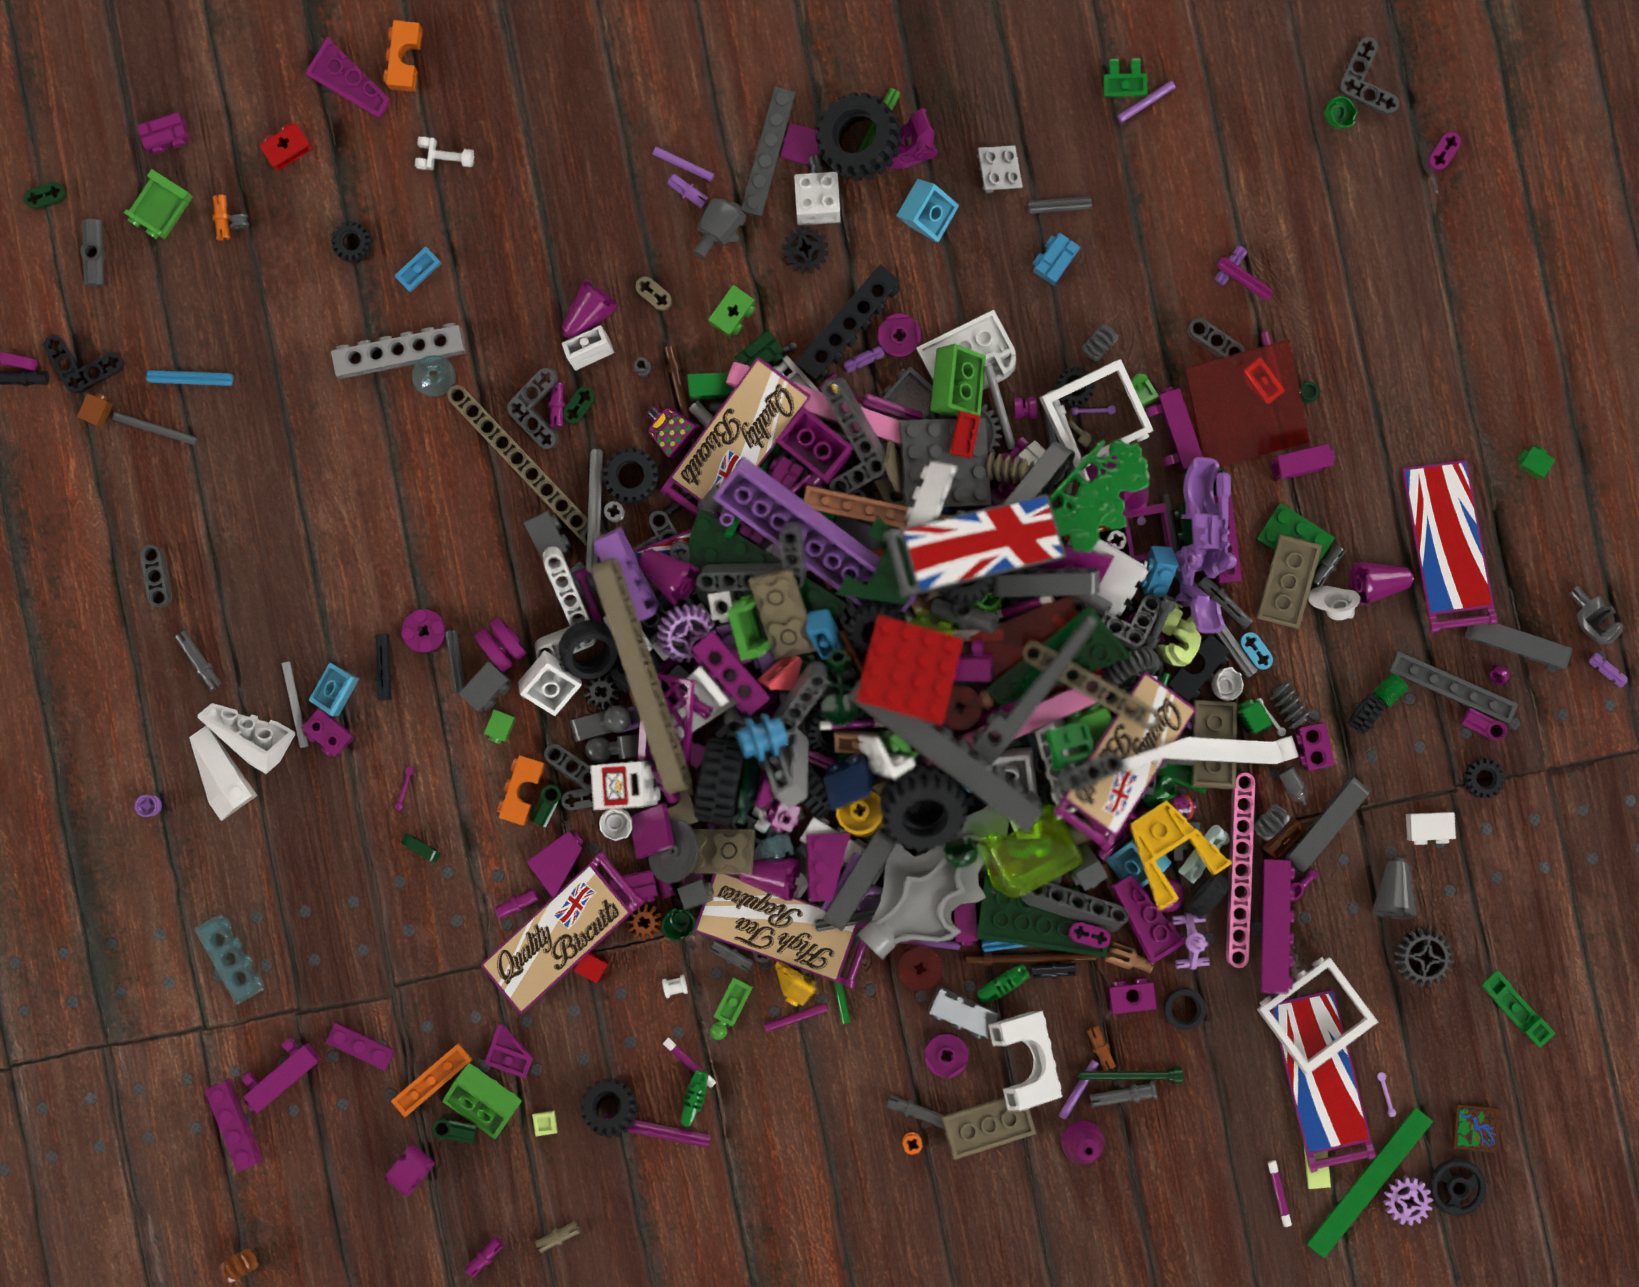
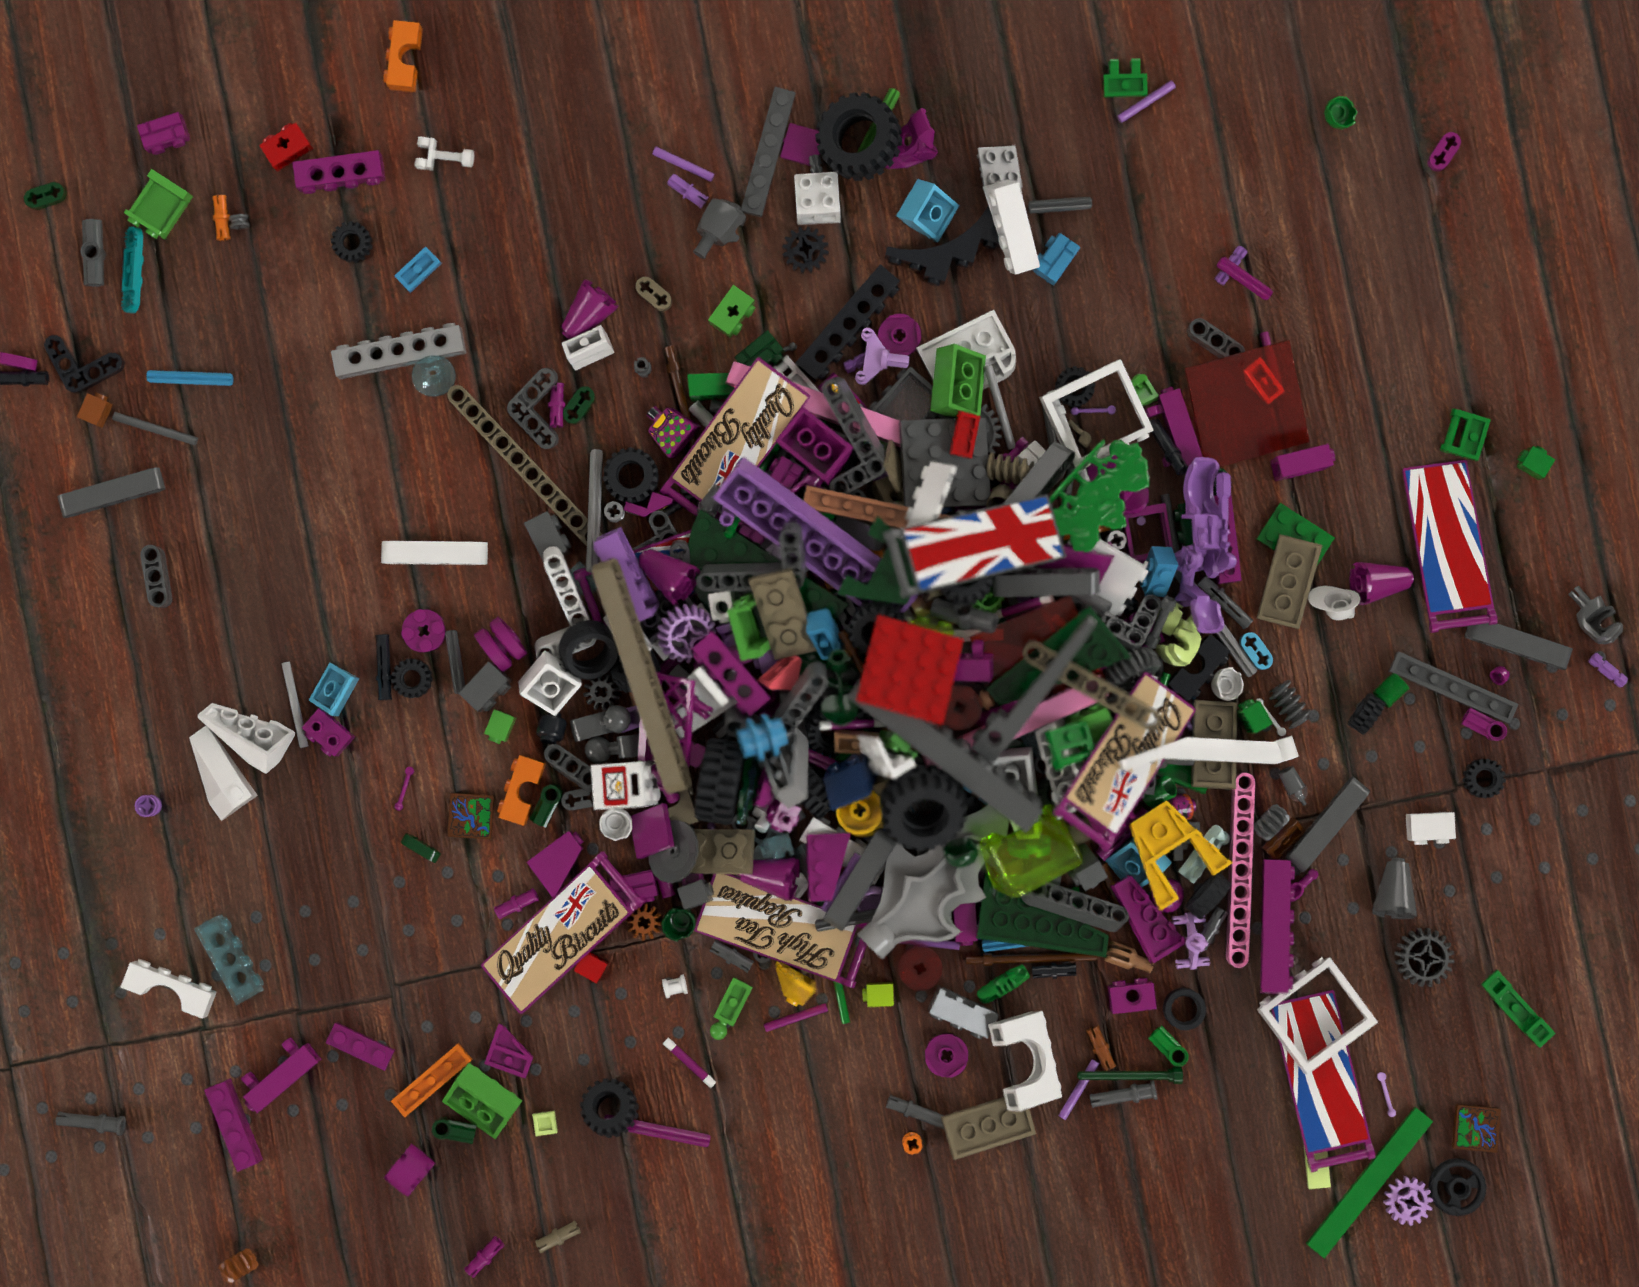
(100, 1123): none -> dark grey pin
(111, 492): none -> dark grey beam
(132, 270): none -> teal plate
(194, 998): none -> white arch
(203, 668): dark grey pin -> none
(305, 171): none -> magenta brick
(344, 78): magenta wing -> none
(402, 669): none -> black tyre
(434, 552): none -> white beam
(471, 816): none -> tile
(551, 728): none -> black head
(656, 503): none -> magenta slope
(694, 1097): green hinge -> none
(877, 358): none -> lavender axle
(878, 994): none -> lime brick
(891, 408): magenta axle -> none
(938, 259): none -> black arch
(998, 491): none -> dark tan piece
(1012, 226): none -> white wedge
(1025, 408): magenta wheel -> none
(1078, 1137): magenta cone -> none
(1087, 940): magenta beam -> none
(1099, 768): dark grey beam -> none
(1100, 343): dark grey gear -> none
(1167, 1045): none -> green piece
(1171, 452): none -> black pin
(1213, 924): none -> dark grey pin
(1279, 1193): magenta bar -> none
(1309, 392): dark green plate -> none
(1320, 744): magenta brick -> none
(1328, 565): dark grey pin -> none
(1357, 80): dark grey beam -> none
(1472, 435): none -> green plate

